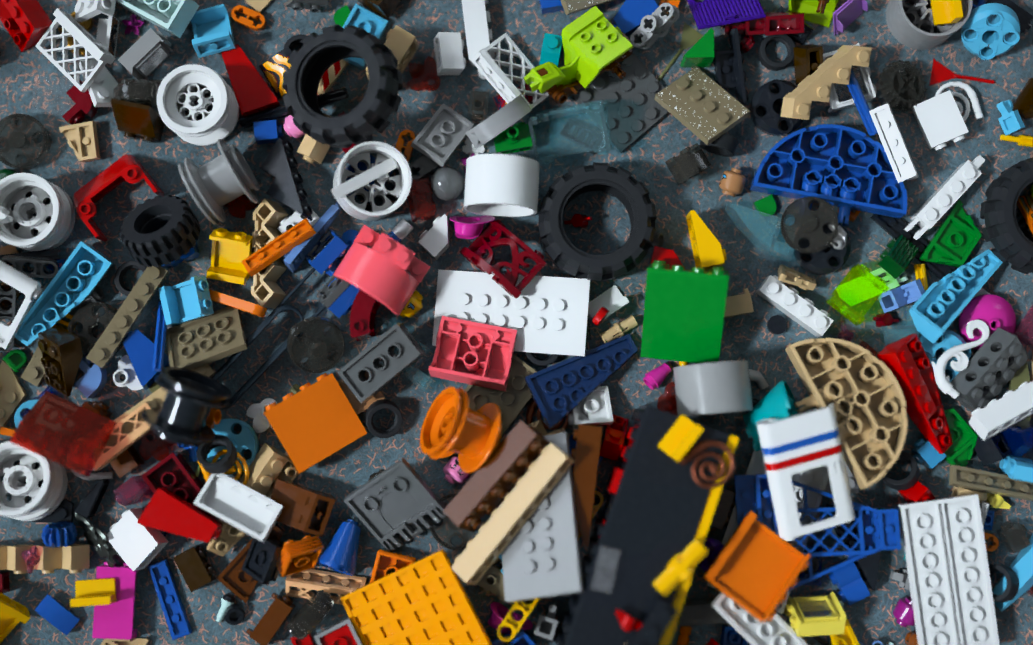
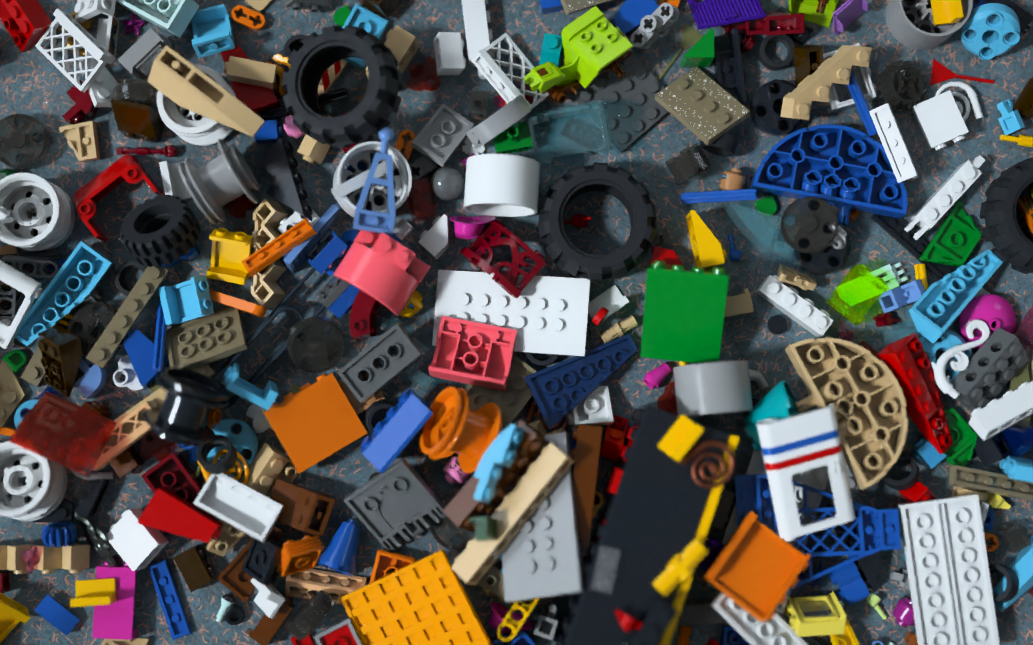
(132, 491): clear pink brick -> none
(170, 151): none -> dark red piece
(172, 180): none -> white panel
(199, 93): none -> tan wedge
(241, 387): none -> medium azure panel
(251, 72): none -> tan brick
(268, 598): none -> white panel
(371, 220): none -> medium blue plate
(396, 430): none -> slope
(485, 528): none -> dark green panel
(498, 454): none -> medium azure slope
(719, 196): none -> blue axle
(734, 255): none -> blue hand
(873, 600): none -> yellowish green hand
(897, 256): dark green brick -> none

